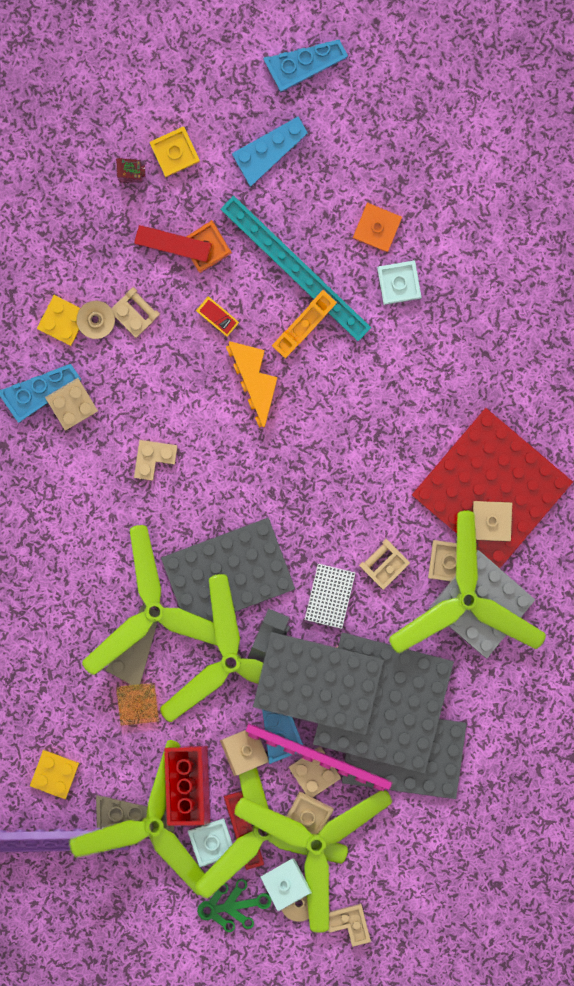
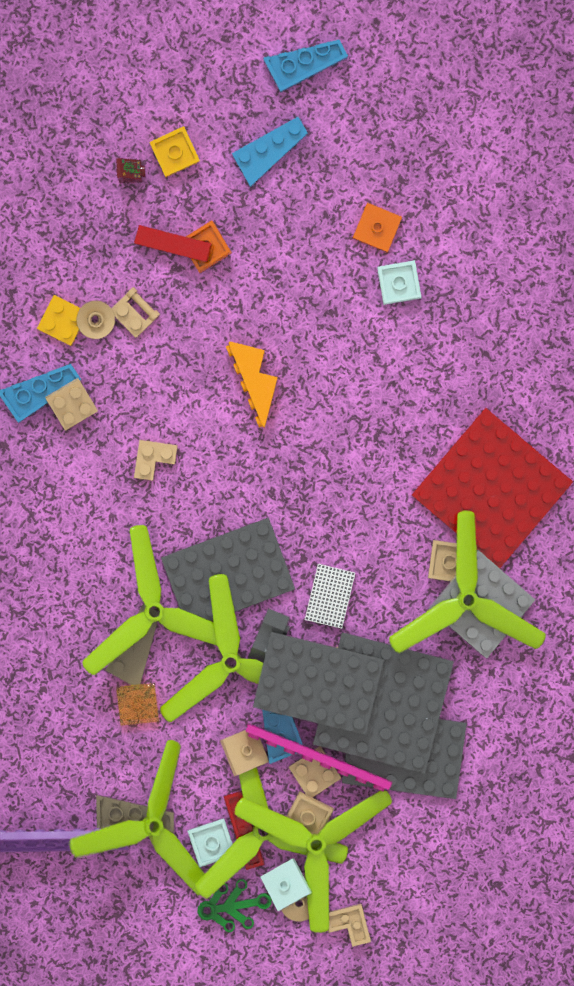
(54, 774): yellow plate -> none
(187, 785): red slope -> none
(217, 316): slope -> none
(293, 265): teal plate -> none
(304, 324): light orange slope -> none
(389, 568): tan plate -> none
(493, 520): tan plate -> none

